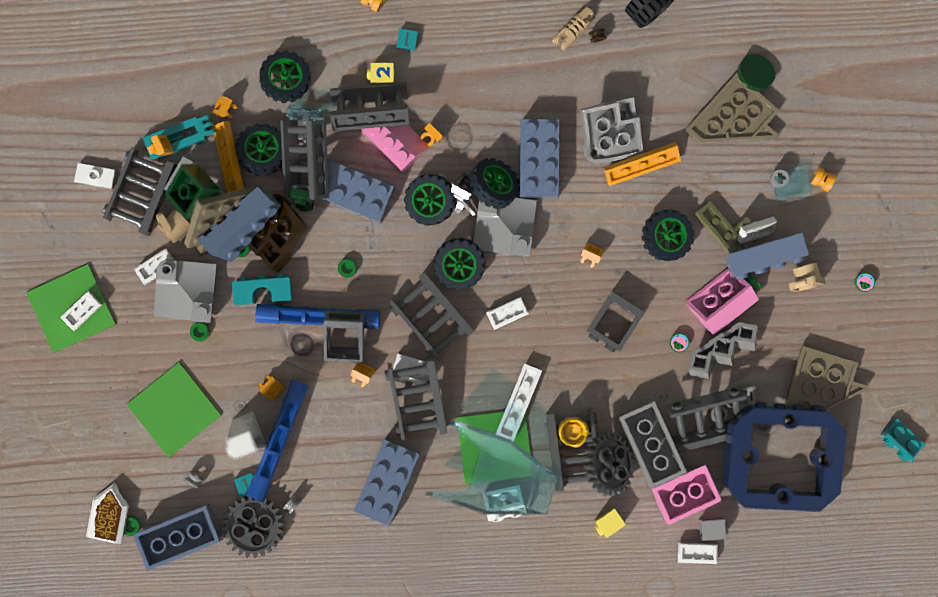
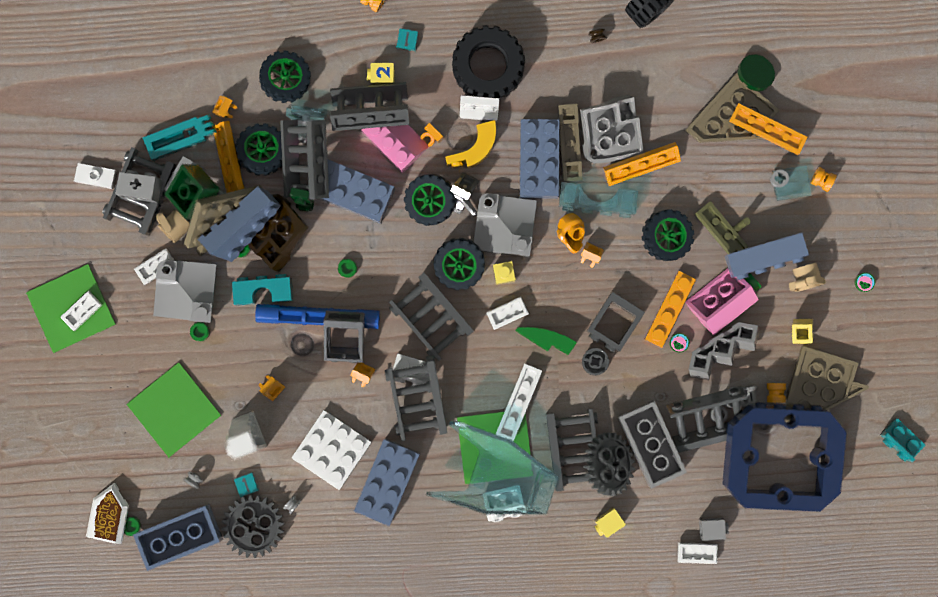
(128, 188): none -> light grey brick
(160, 145): light orange tile -> none
(282, 428): blue piece -> none
(331, 449): none -> white plate
(479, 108): none -> white bracket
(479, 151): none -> yellow arch
(490, 189): black wheel -> none
(495, 39): none -> black tyre
(504, 273): none -> light yellow brick
(547, 338): none -> green slope
(570, 142): none -> dark tan slope
(571, 231): none -> light orange head
(573, 198): none -> clear light blue arch
(573, 431): yellow hair -> none
(574, 28): tan hinge -> none
(595, 361): none -> dark grey wheel
(670, 309): none -> light orange plate
(686, 495): bright pink slope -> none
(757, 230): white plate -> none
(768, 129): none -> light orange plate
(776, 392): none -> light orange wheel
(802, 331): none -> light yellow brick

